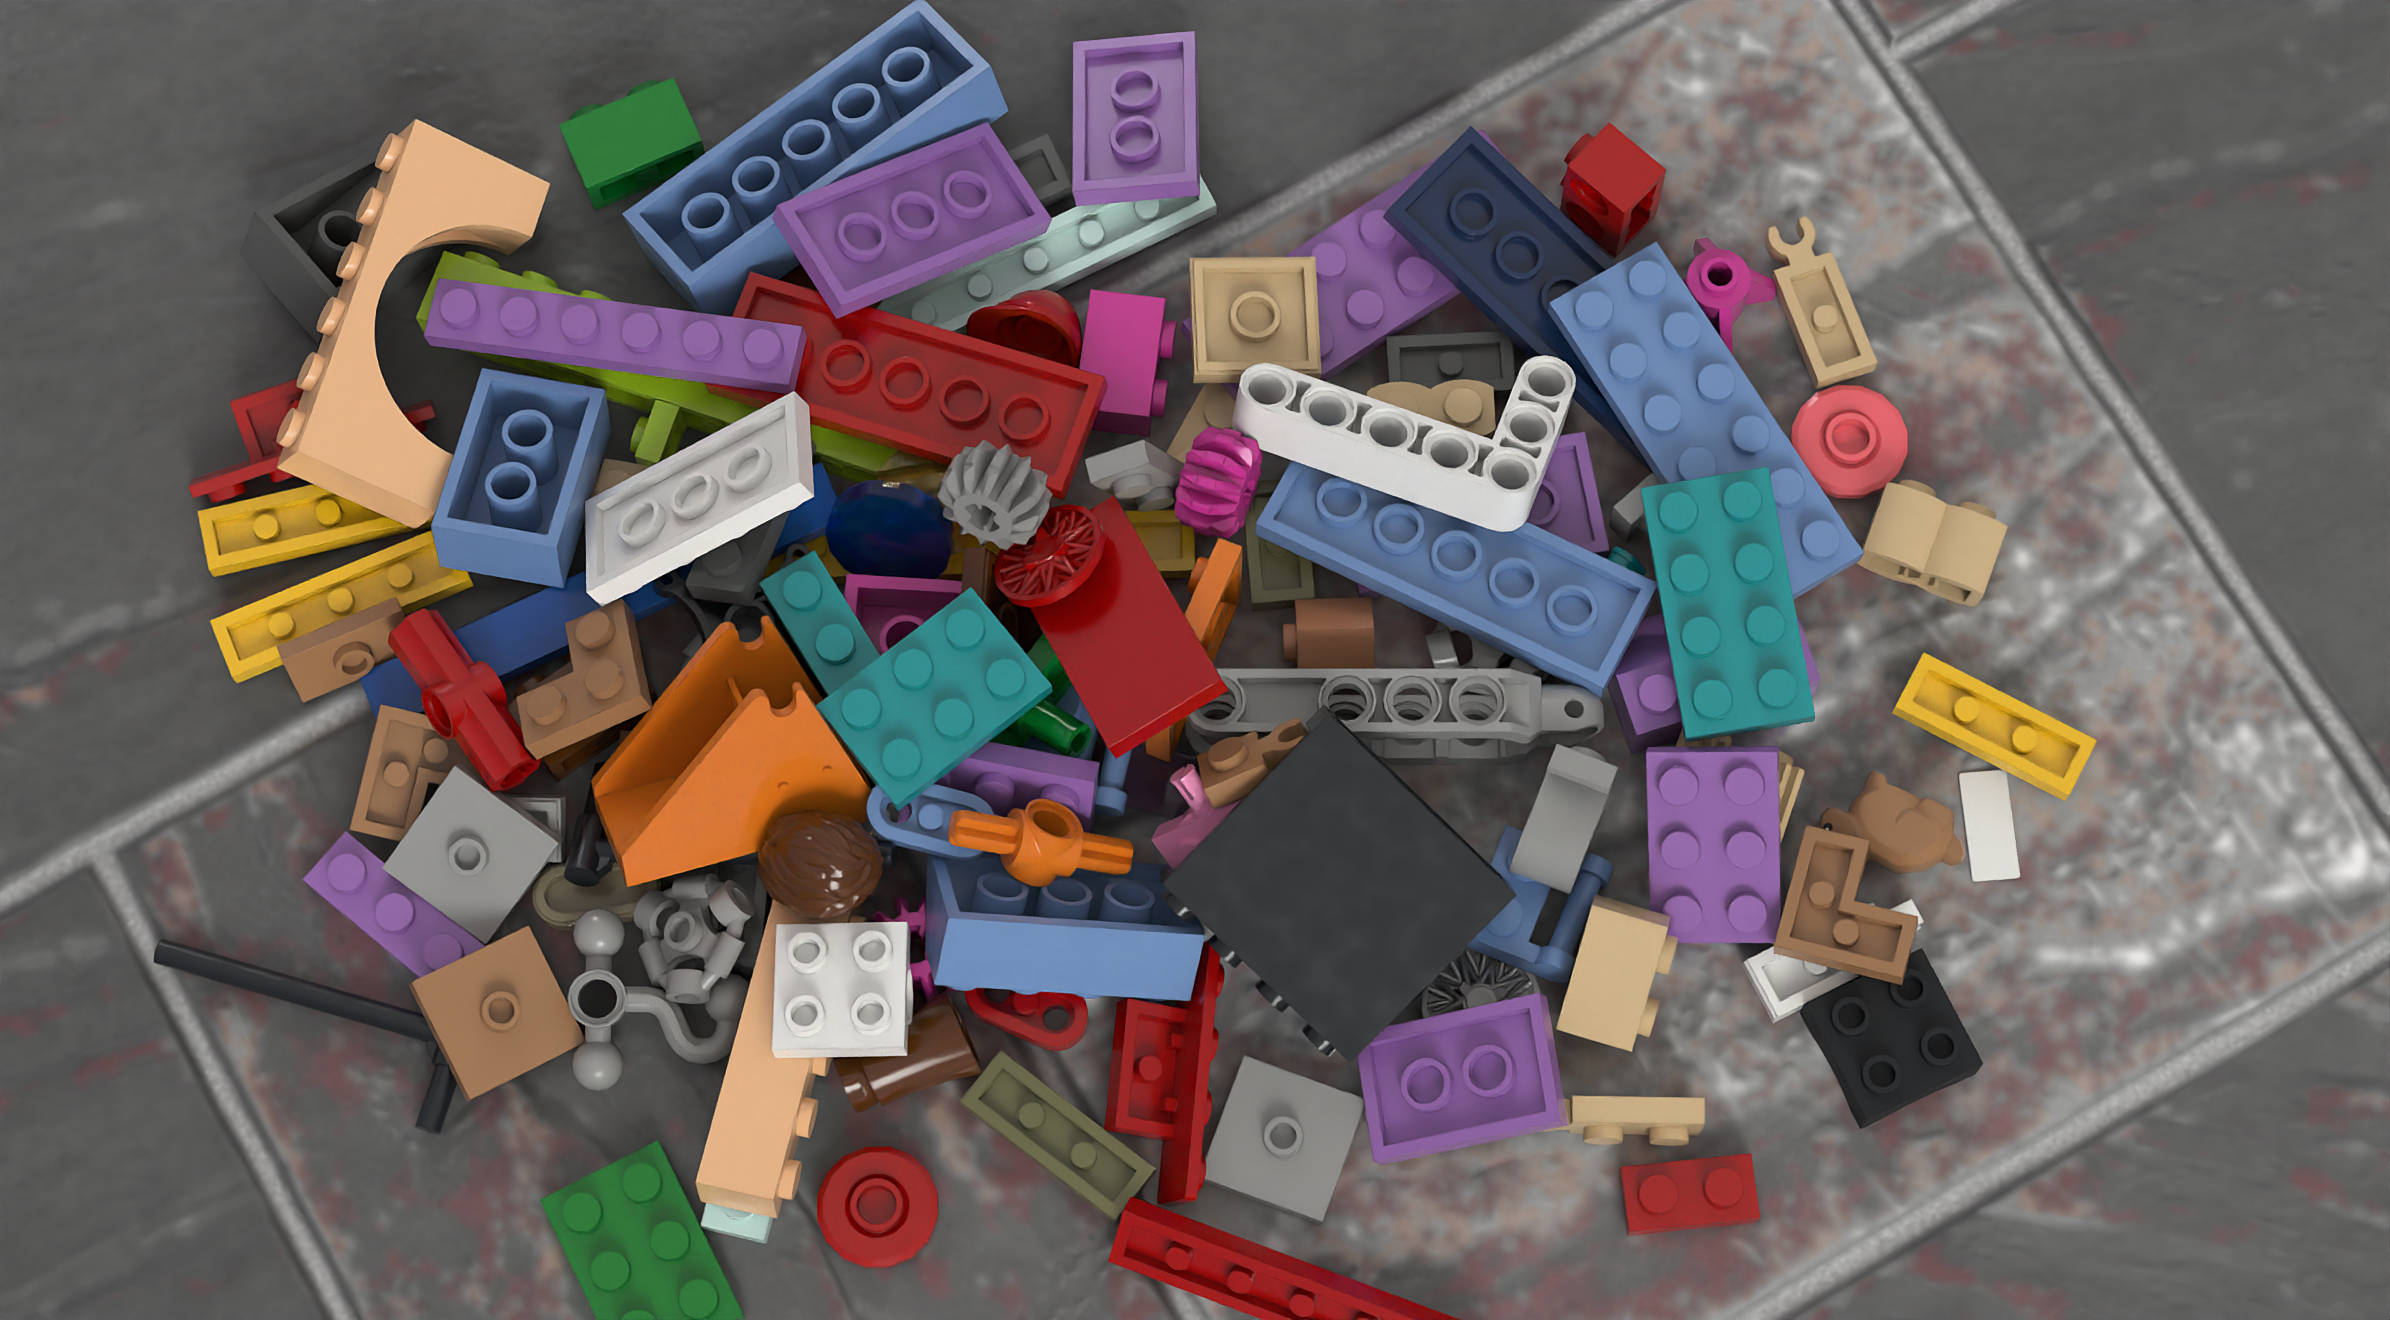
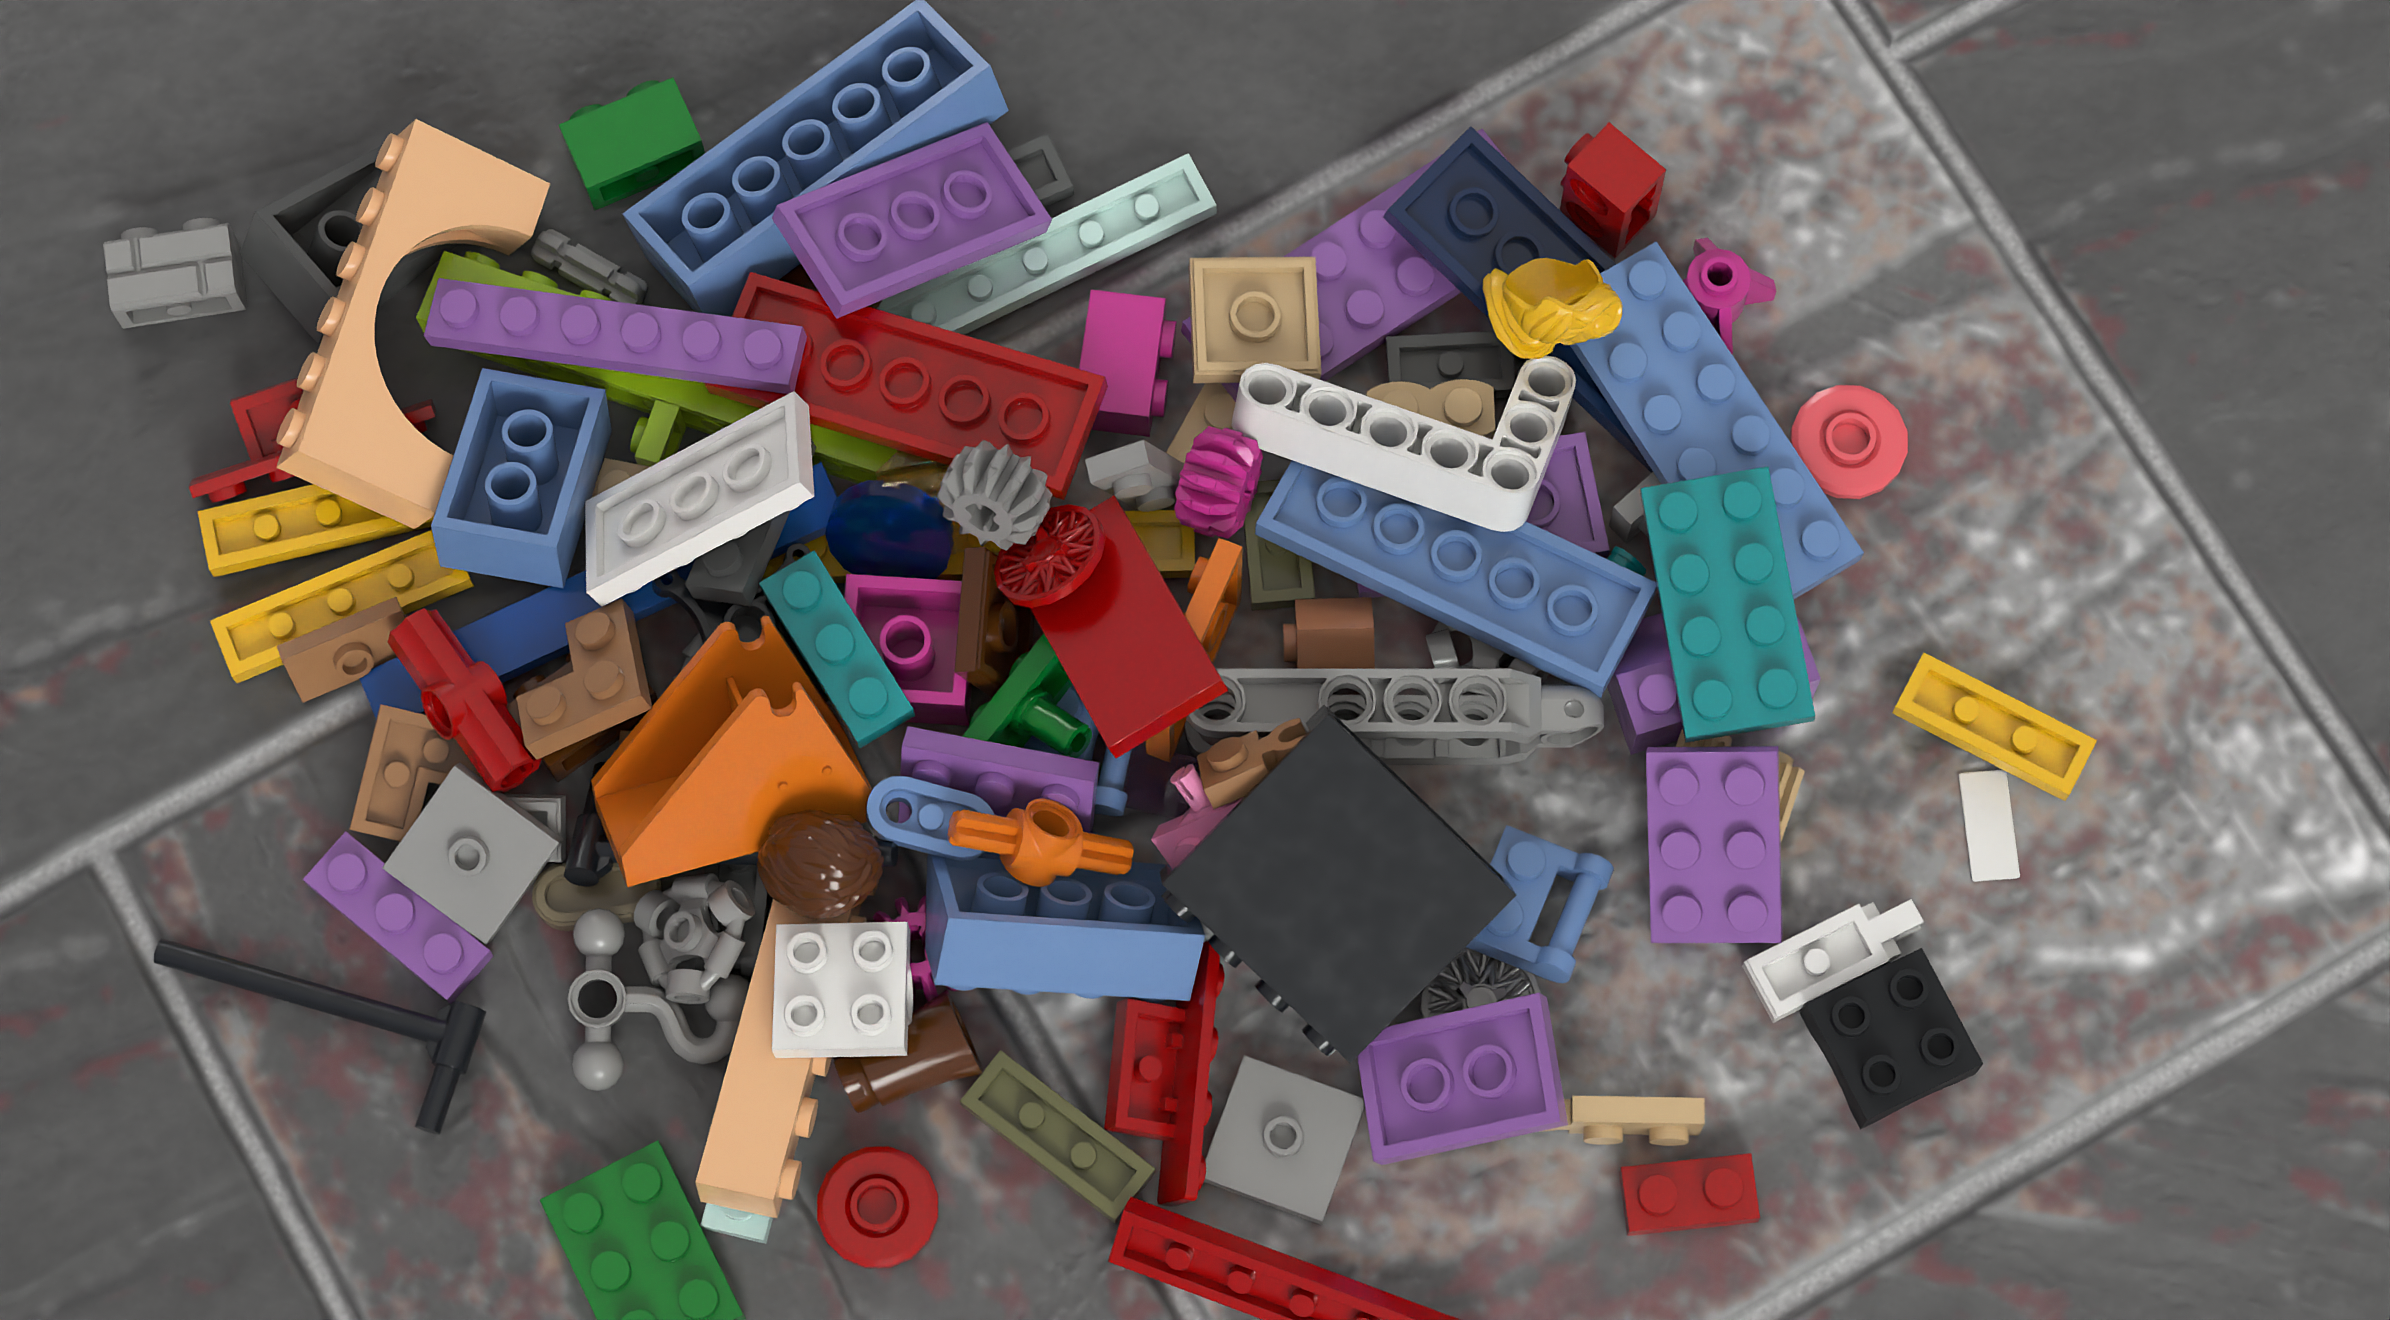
(174, 273): none -> light grey brick
(497, 1013): medium nougat plate -> none
(587, 268): none -> light grey axle
(934, 698): teal plate -> none
(1025, 1015): red plate -> none
(1032, 323): red hat -> none
(1135, 118): medium lavender plate -> none
(1550, 305): none -> yellow hair
(1564, 817): light grey pin -> none
(1615, 973): tan brick -> none
(1819, 309): tan plate -> none
(1827, 923): medium nougat plate -> none
(1902, 829): medium nougat animal -> none
(1933, 542): tan brick -> none

